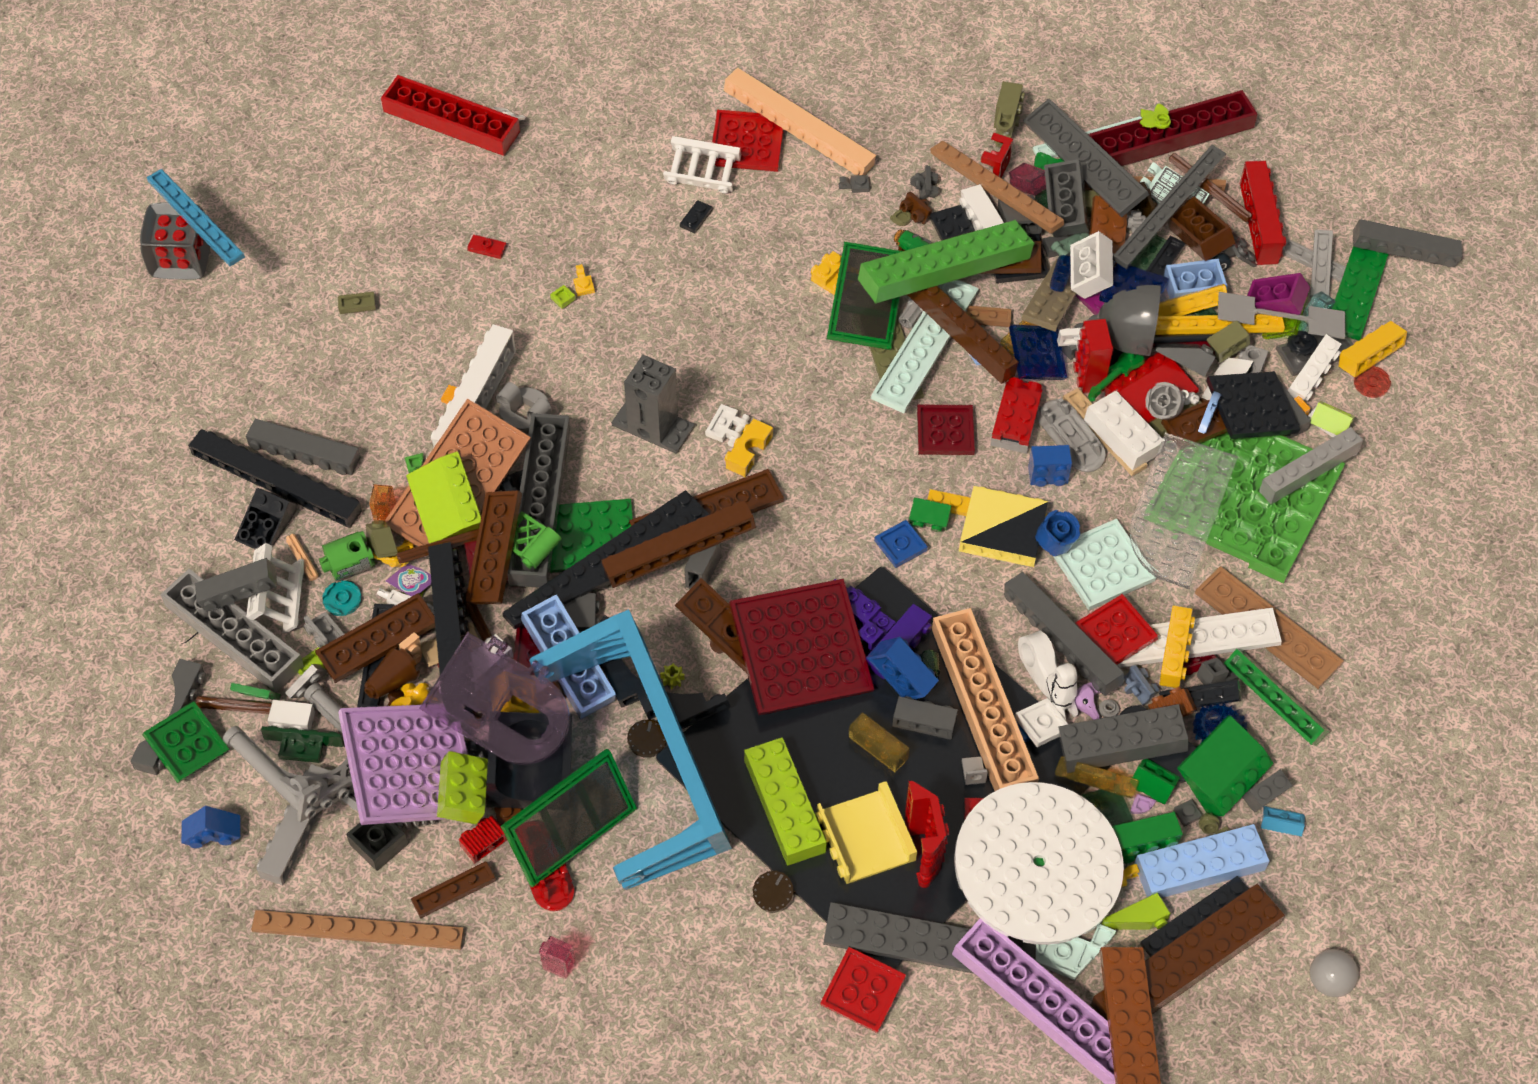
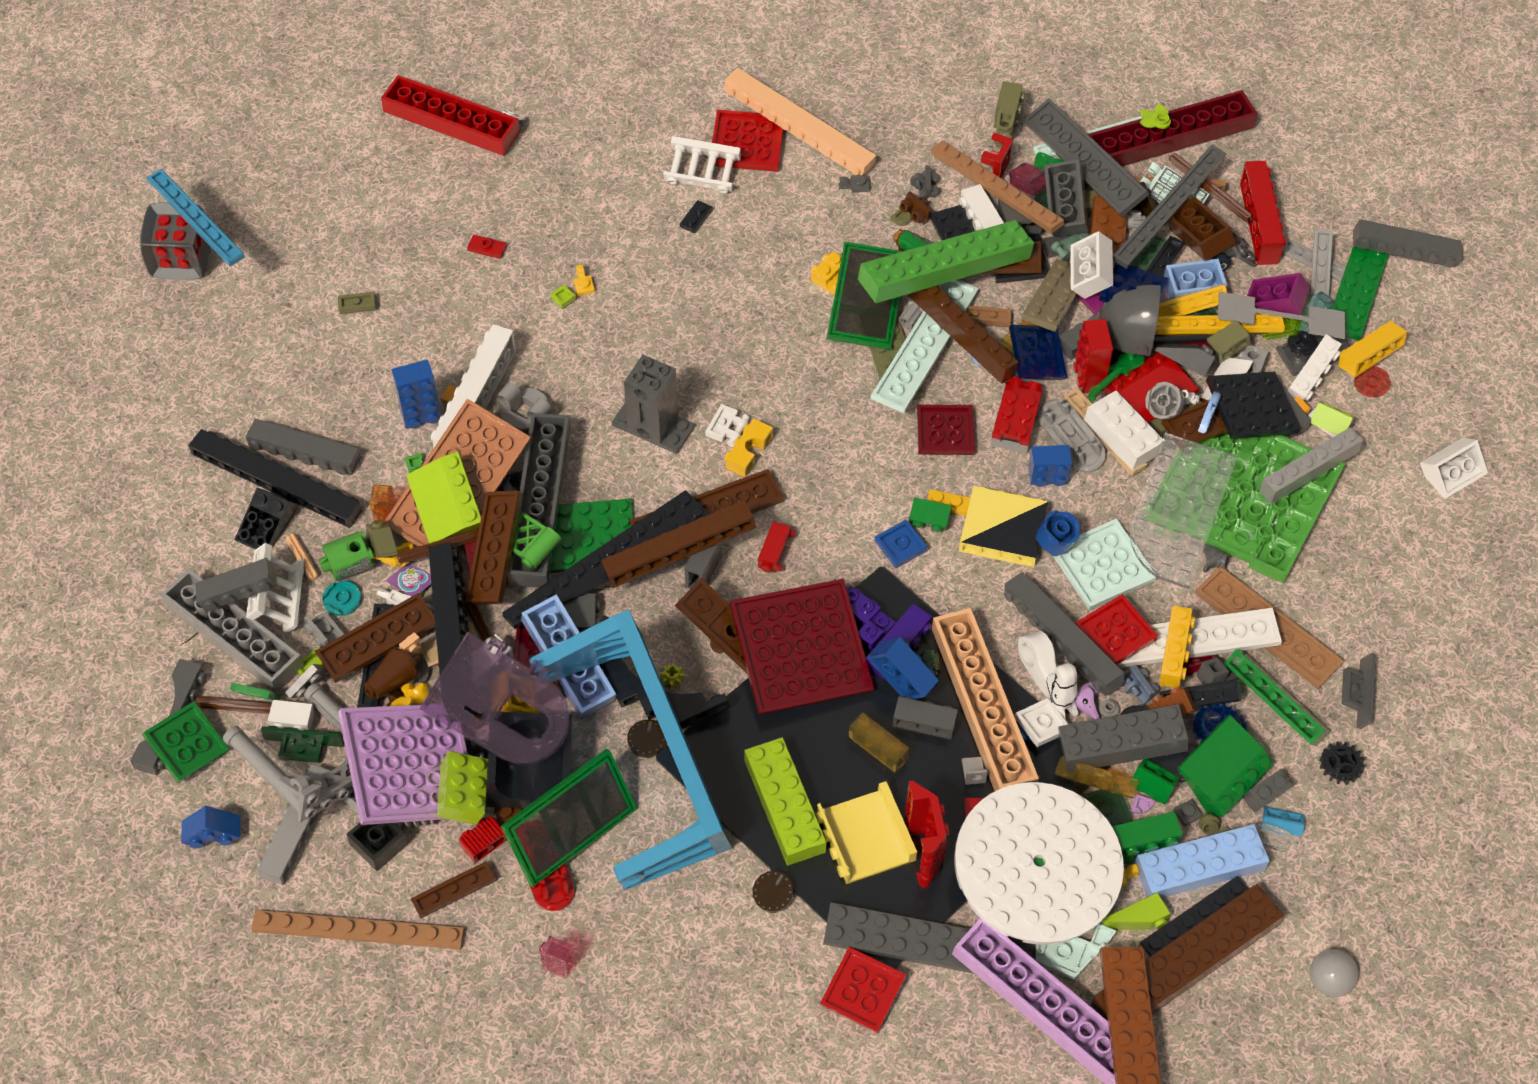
(416, 394): none -> blue brick
(424, 671): none -> dark grey tile
(774, 547): none -> red brick
(1057, 276): clear blue beam -> none
(1068, 337): white bracket -> none
(1215, 558): none -> dark grey animal
(1272, 835): none -> clear plate
(1346, 771): none -> black gear
(1359, 690): none -> dark grey bracket
(1455, 466): none -> white slope

